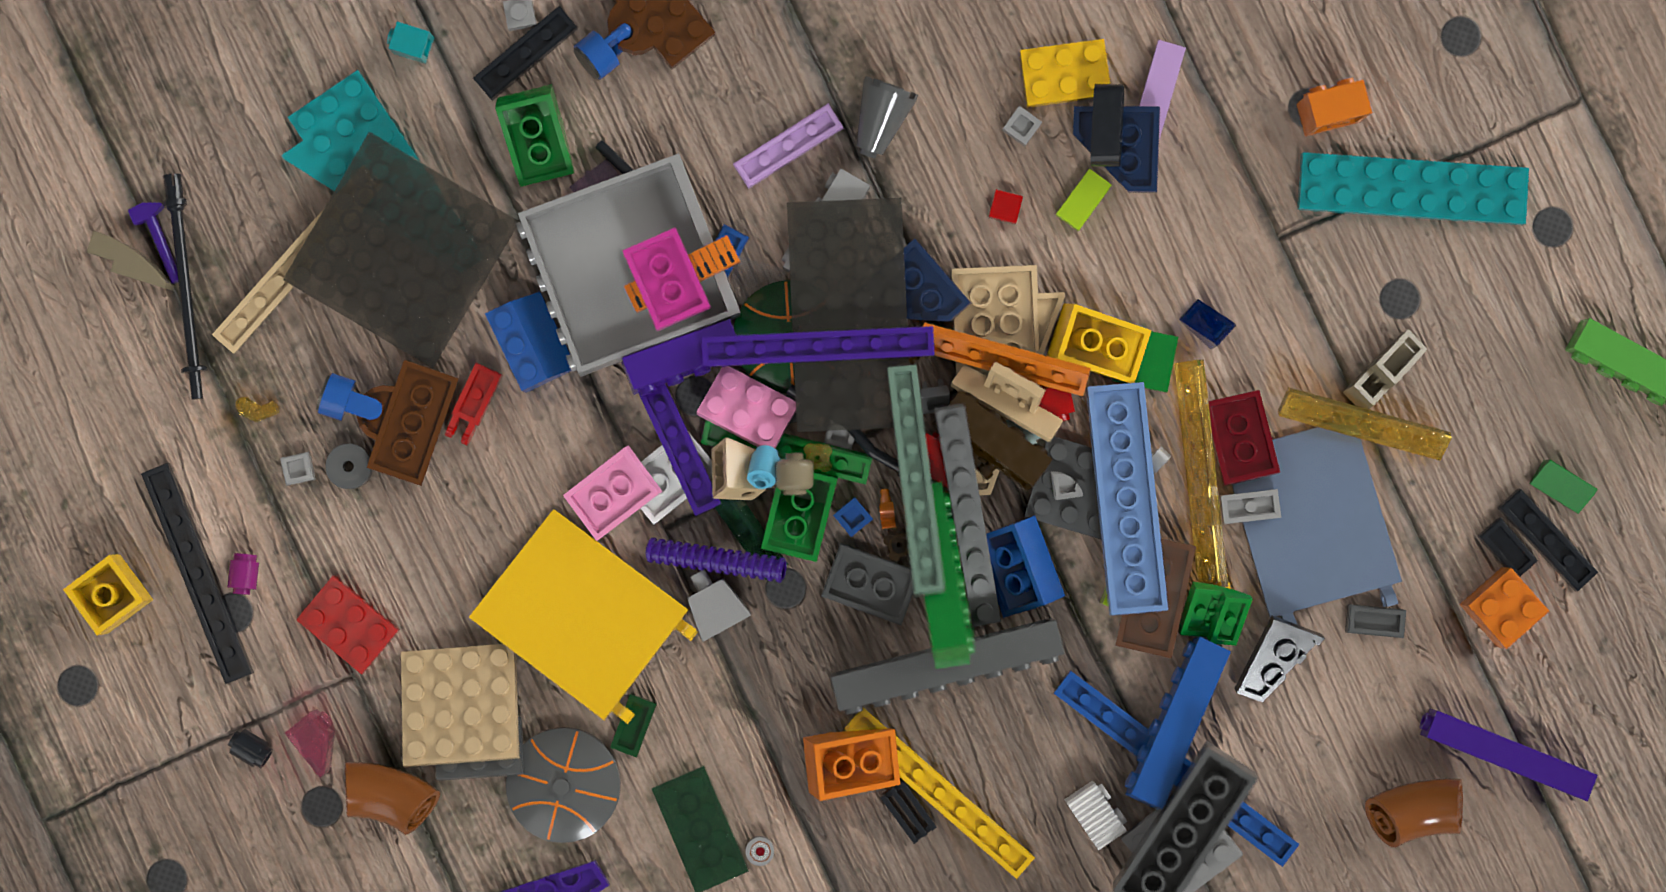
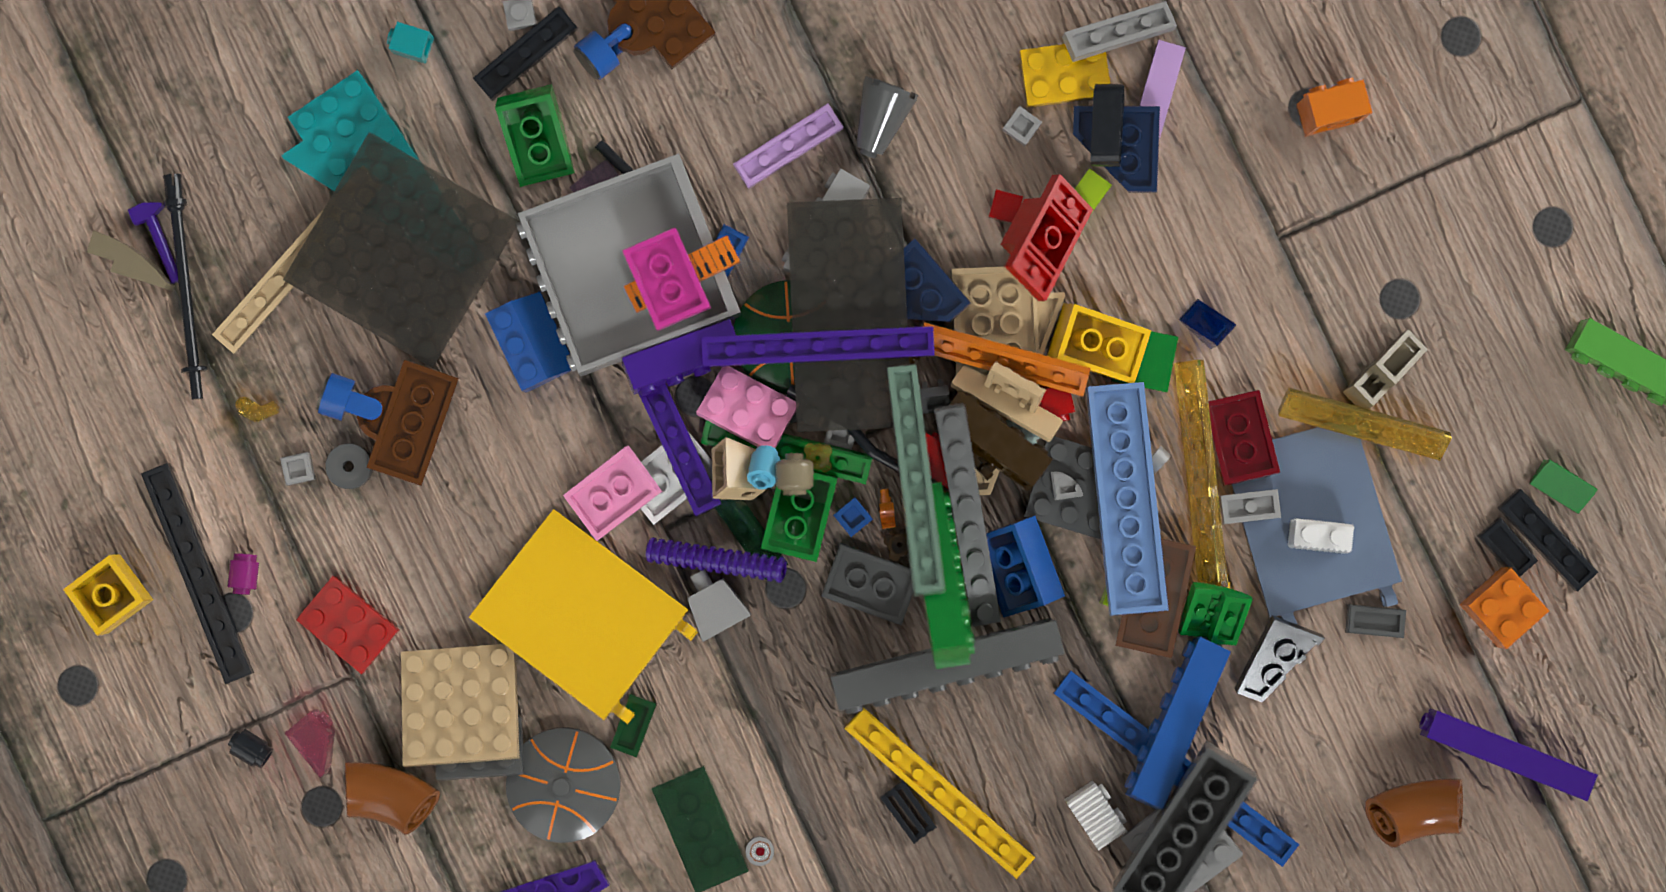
(474, 401): red hinge -> none
(851, 762): orange slope -> none
(1045, 236): none -> red brick
(1119, 31): none -> light grey plate
(1320, 536): none -> white brick
(1413, 188): teal plate -> none

